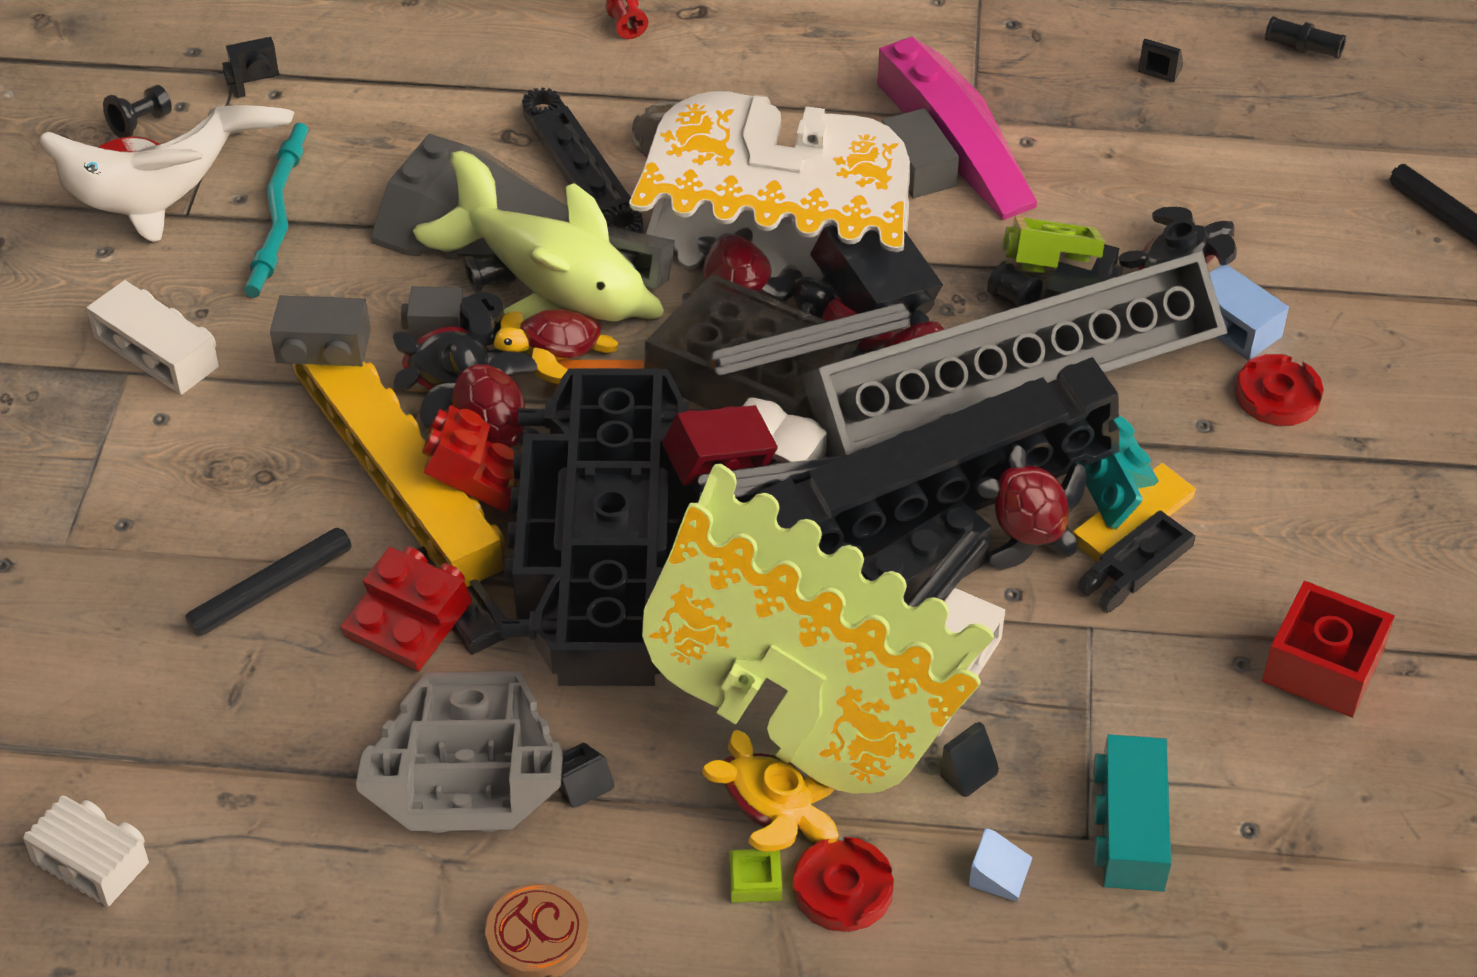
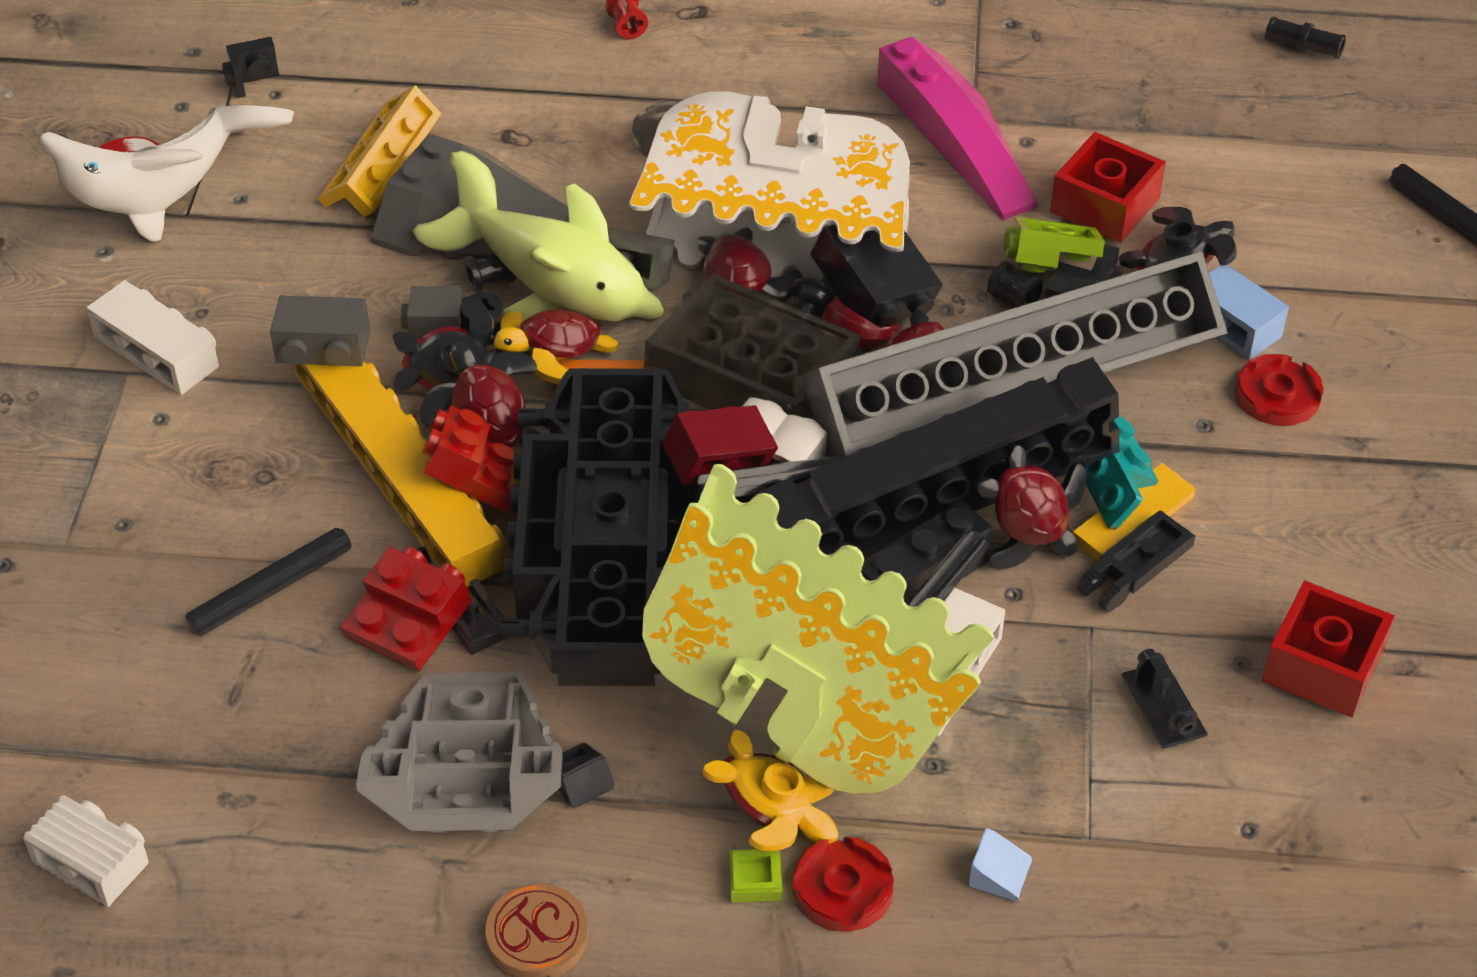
(123, 115): black piece -> none
(266, 259): teal bar -> none
(382, 151): none -> yellow fence
(579, 157): black plate -> none
(809, 339): axle -> none
(930, 153): dark grey brick -> none
(969, 760): black slope -> none
(1107, 186): none -> red brick
(1133, 813): teal brick -> none
(1160, 60): black slope -> none
(1163, 701): none -> black hinge

